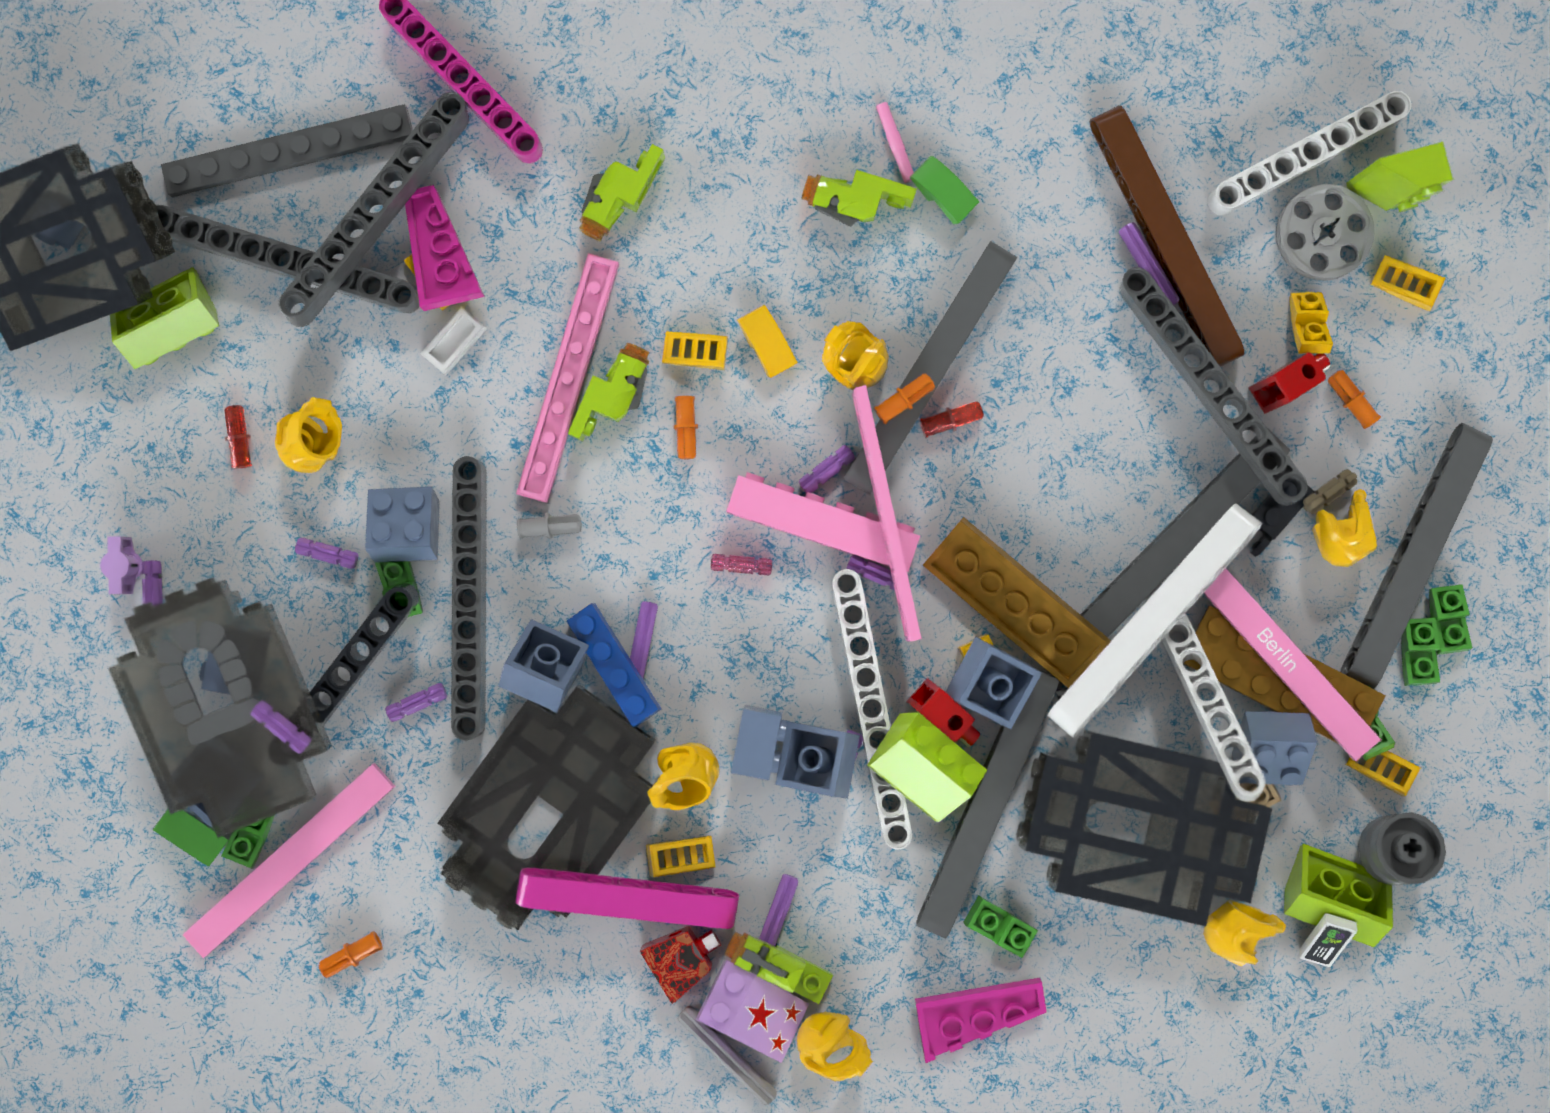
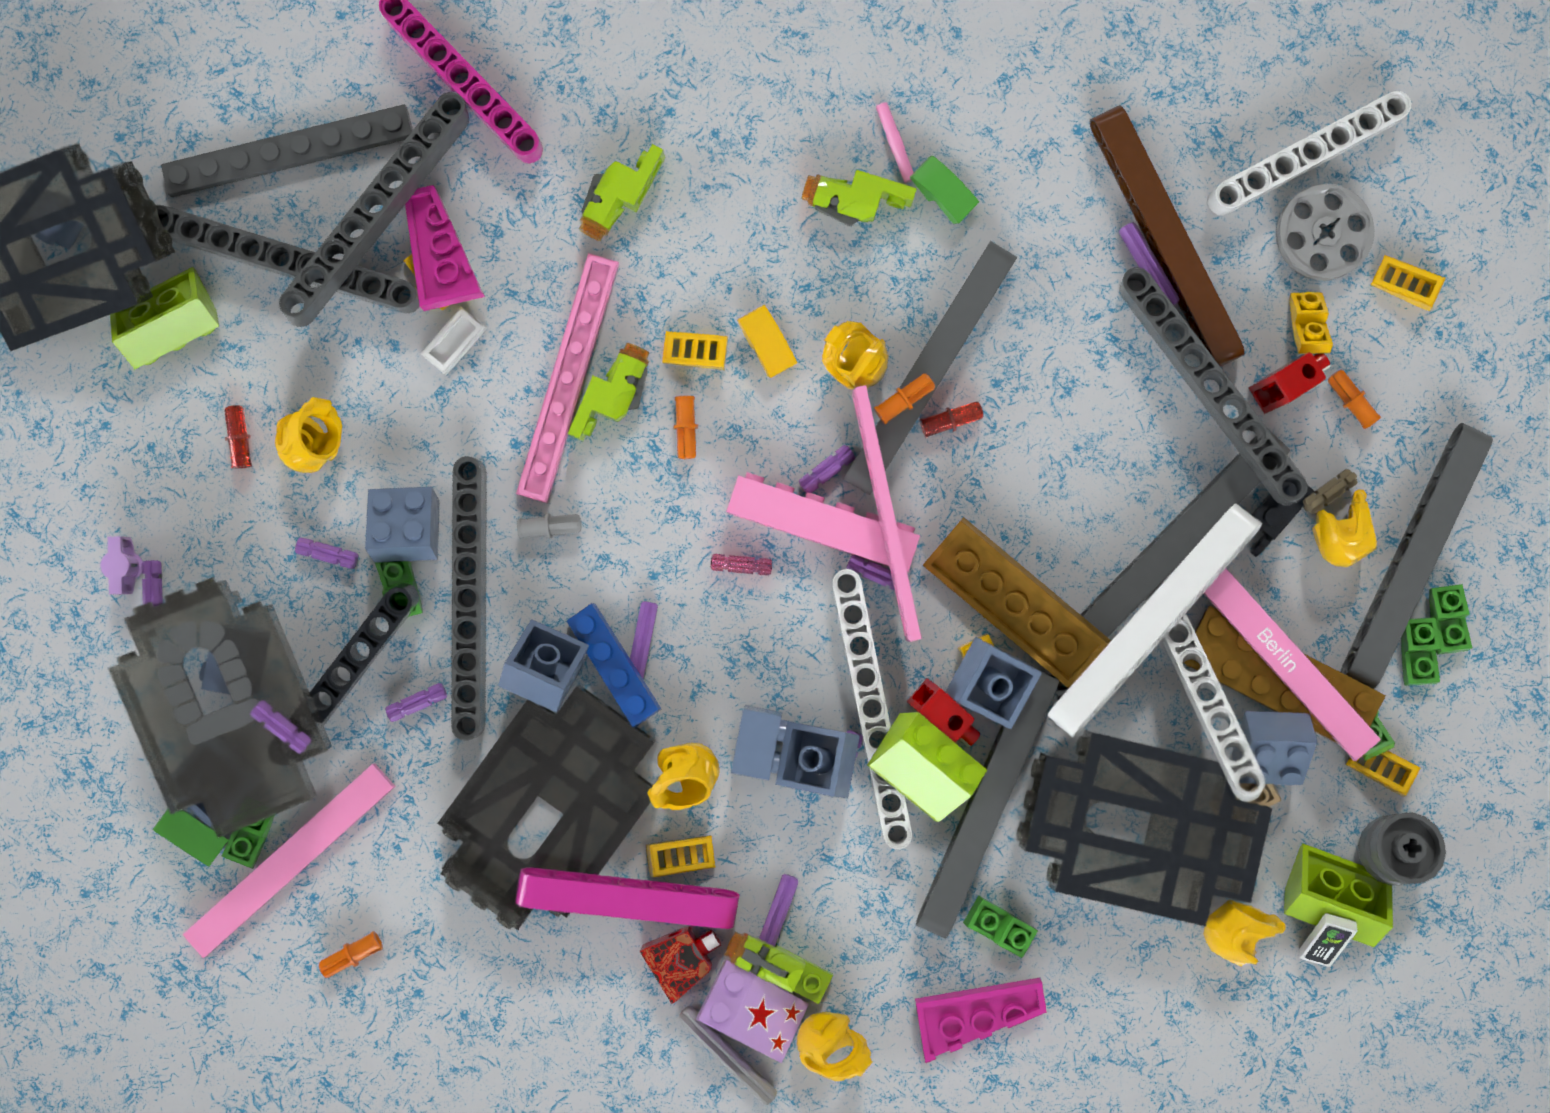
(1404, 178): lime slope -> none

